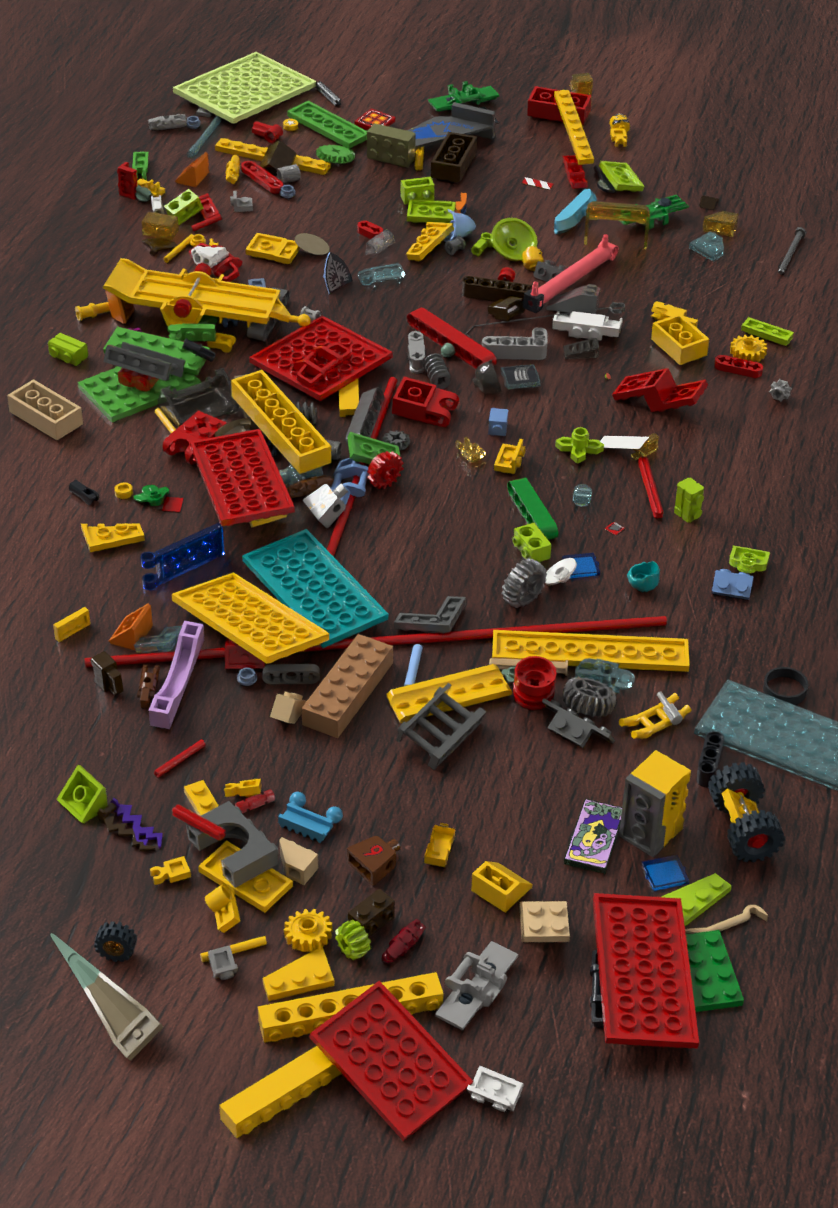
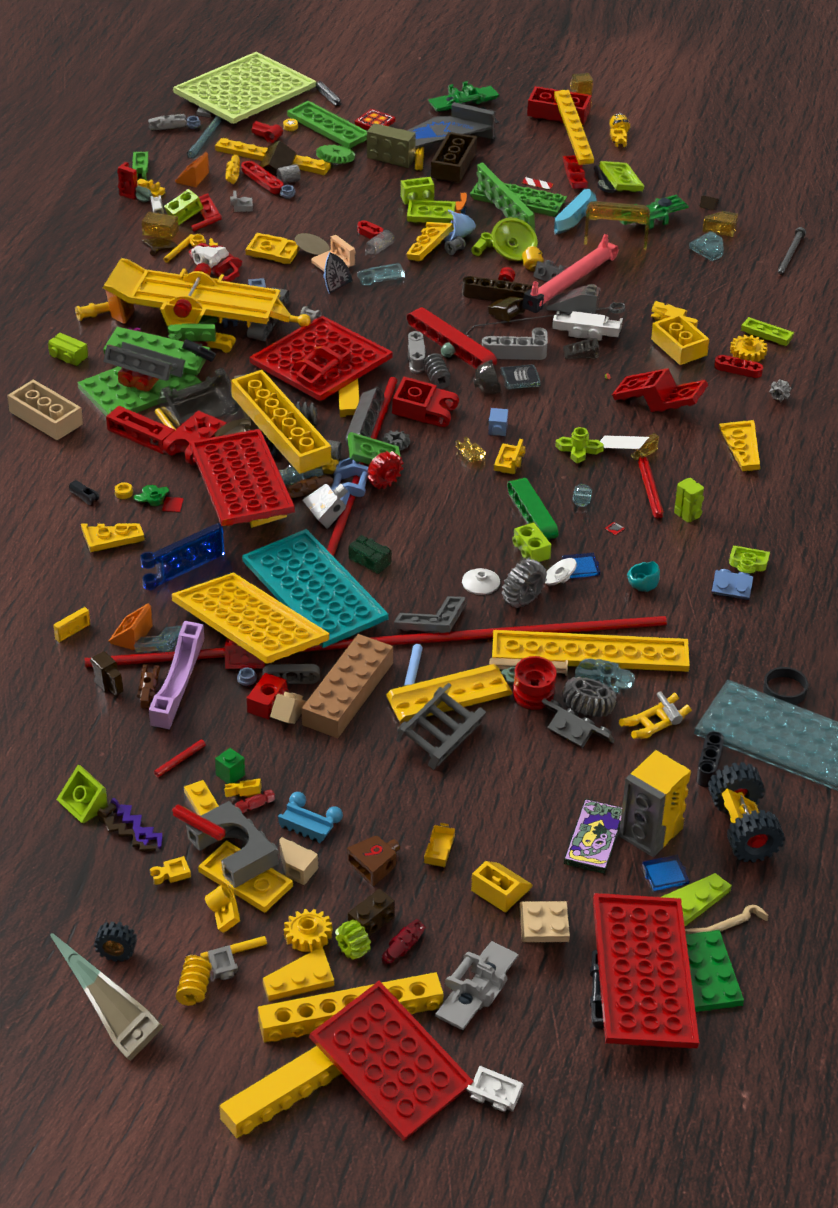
(138, 428): none -> red brick
(193, 980): none -> yellow piece
(230, 766): none -> green brick
(263, 695): none -> red brick
(330, 468): none -> yellow plate
(339, 248): none -> light nougat bracket
(370, 554): none -> clear green brick
(481, 581): none -> white dish
(502, 196): none -> bright green plate
(535, 200): none -> bright green plate
(742, 443): none -> yellow wing

